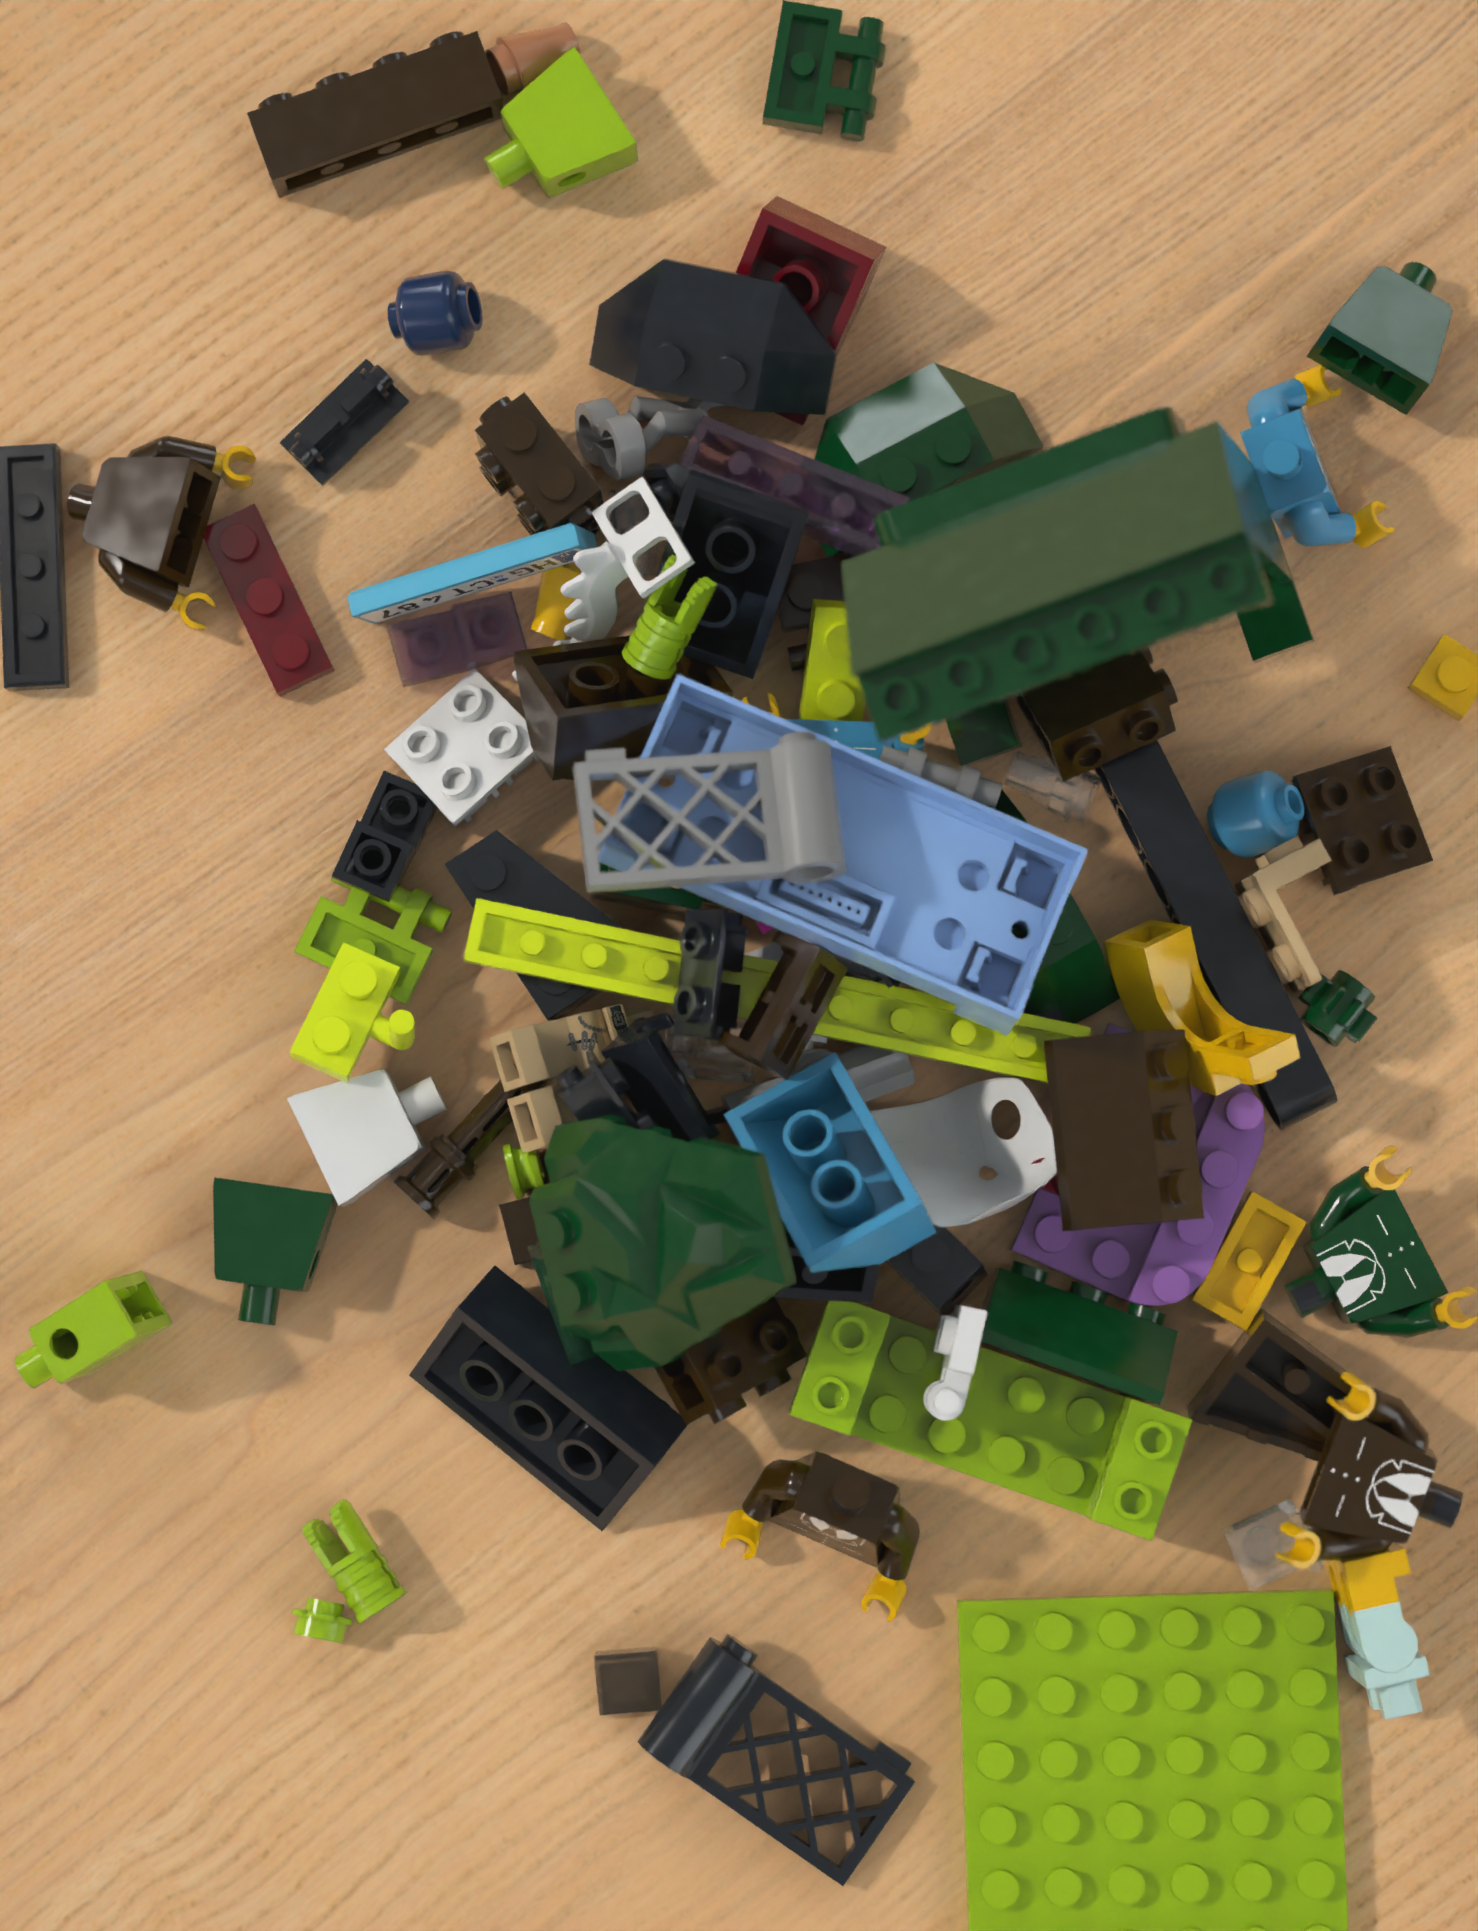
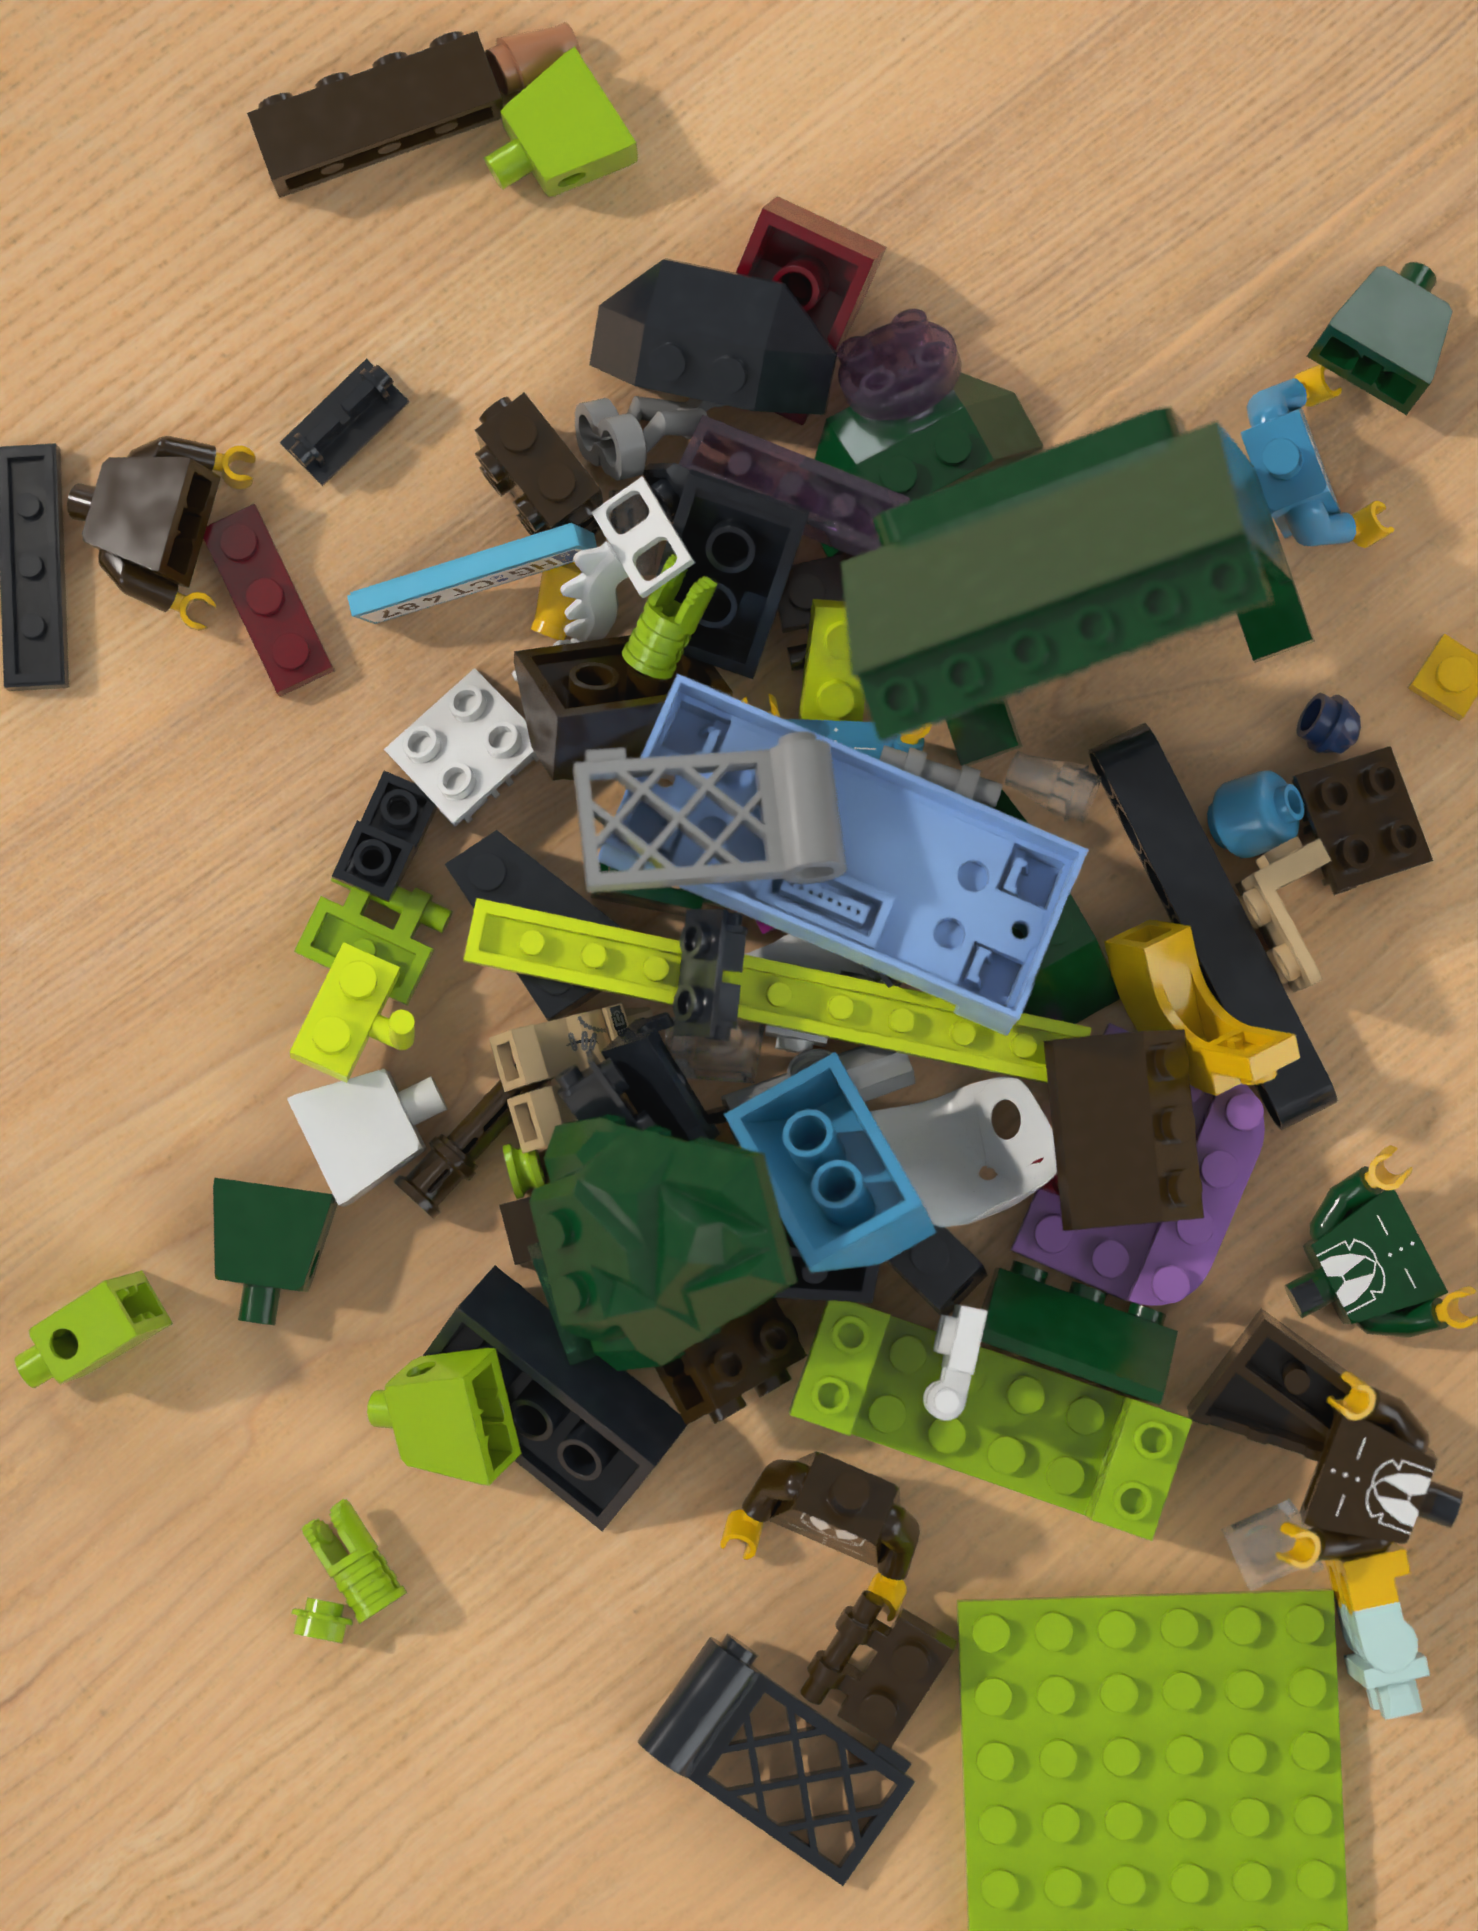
(435, 313): dark blue head -> none
(450, 1415): none -> lime torso
(457, 639): slope -> none
(628, 1680): clear smoke slope -> none
(787, 1007): dark brown hinge -> none
(804, 66): dark green plate -> none
(895, 1678): none -> dark brown plate
(898, 367): none -> clear purple tile
(1100, 712): dark brown brick -> none
(1248, 1260): yellow plate -> none
(1329, 724): none -> dark blue plate
(1338, 1008): dark green gear -> none

